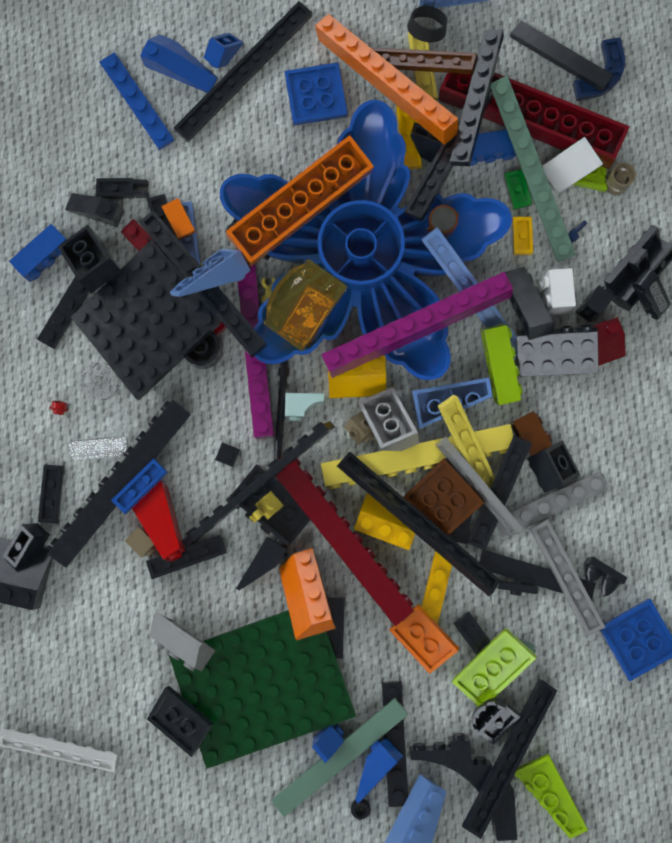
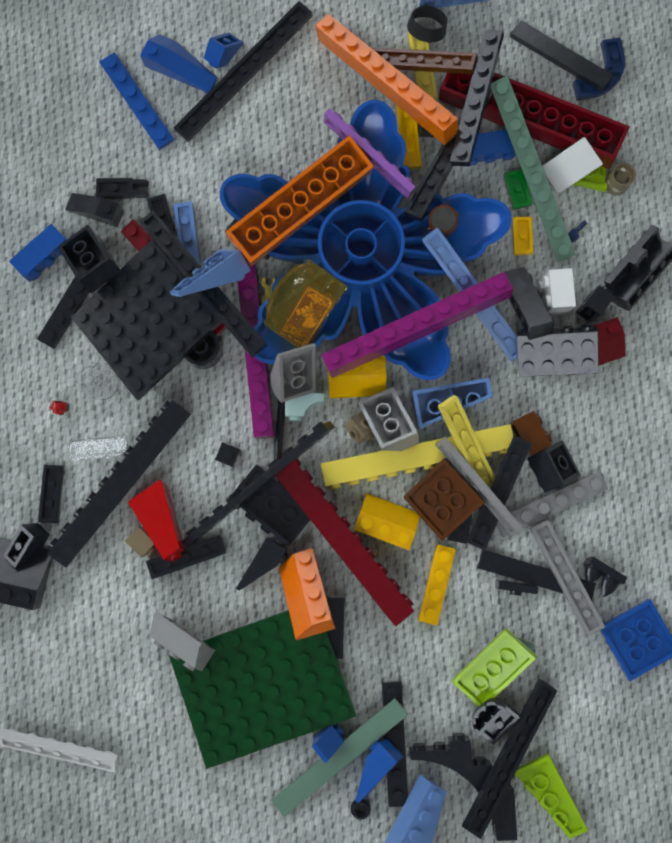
(140, 486): blue tile -> none
(178, 219): orange tile -> none
(180, 721): black plate -> none
(266, 507): light yellow plate -> none
(294, 373): none -> light grey slope
(316, 94): blue plate -> none
(381, 165): none -> medium lavender plate
(419, 523): black plate -> none
(424, 639): orange plate -> none
(425, 142): black slope -> none
(472, 632): black plate -> none
(501, 364): lime brick -> none
(651, 294): black beam -> none

